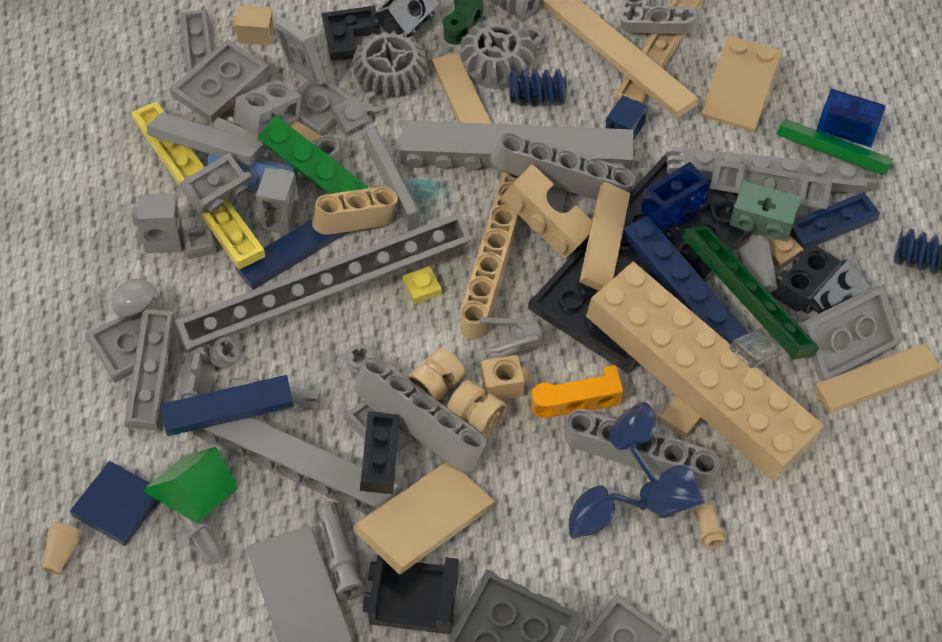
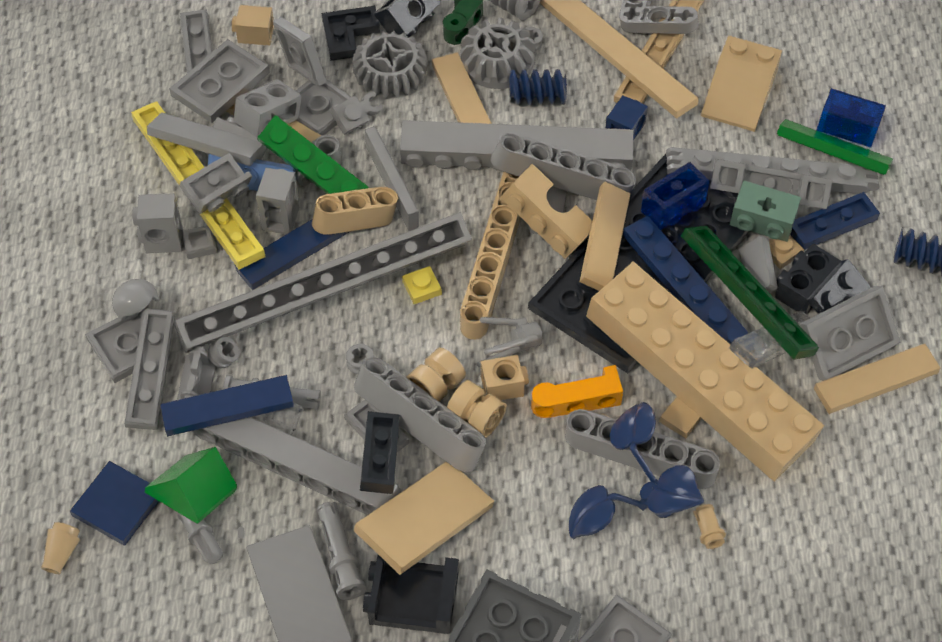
(423, 187): clear light blue plate -> none

